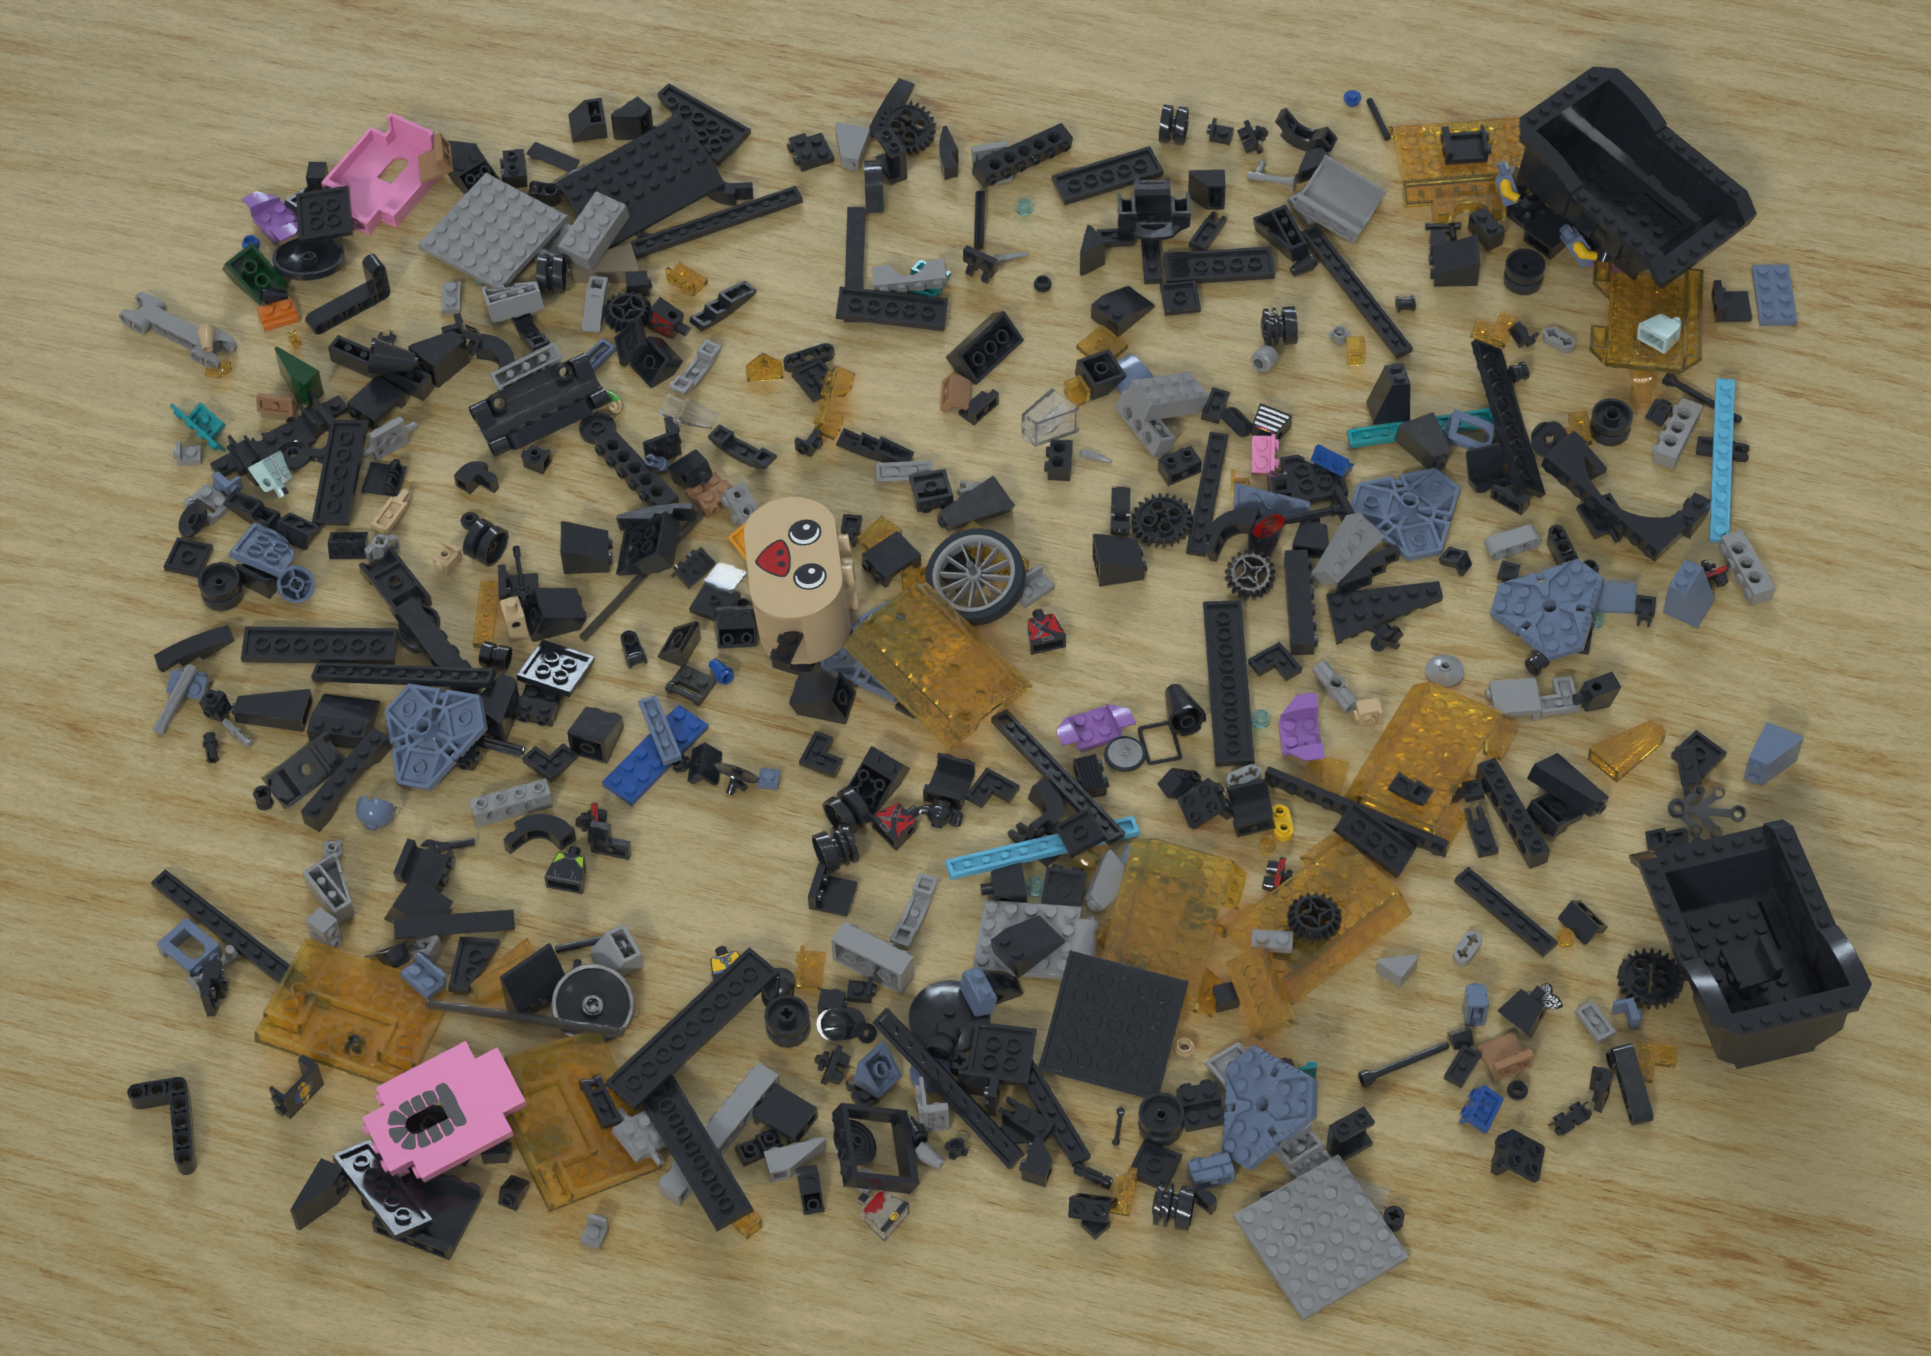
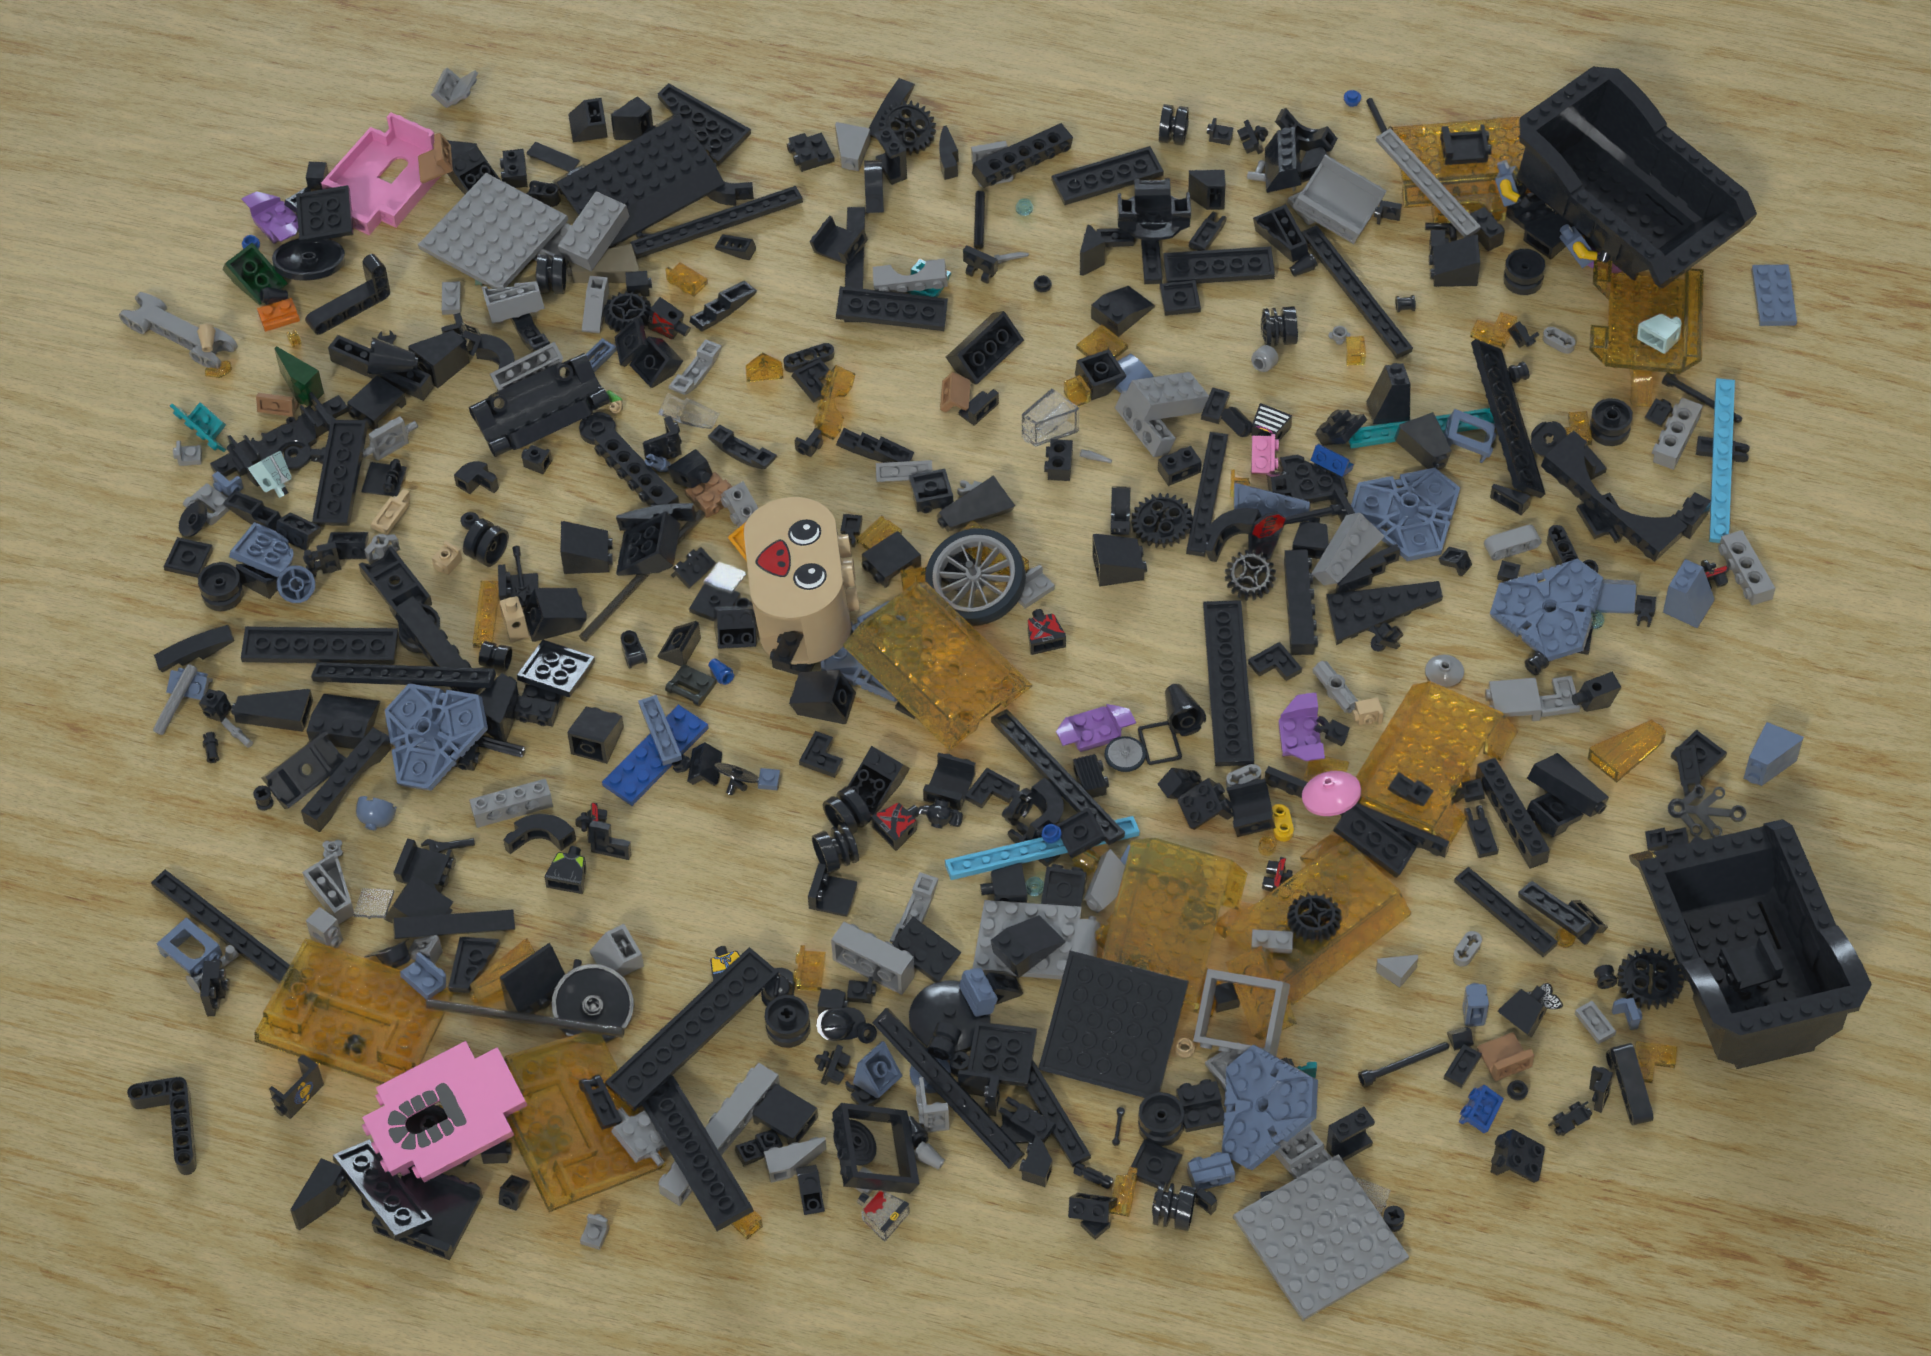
(327, 558): none -> black plate
(373, 903): none -> clear piece
(452, 89): none -> light grey bracket
(550, 766): black plate -> none
(577, 944): black bar -> none
(745, 252): none -> black slope
(838, 242): none -> black panel
(931, 952): none -> black plate
(956, 1143): black plate -> none
(1020, 806): none -> black plate
(1051, 833): none -> blue plate
(1260, 714): clear light blue plate -> none
(1276, 1018): none -> light grey window
(1283, 161): none -> black slope
(1331, 793): none -> bright pink dish
(1334, 730): none -> black plate
(1339, 427): none -> black plate
(1388, 210): none -> black bracket
(1428, 183): none -> light grey plate
(1486, 468): black bracket -> none
(1554, 909): none -> black plate
(1605, 976): none -> black wheel
(1730, 305): black bracket -> none

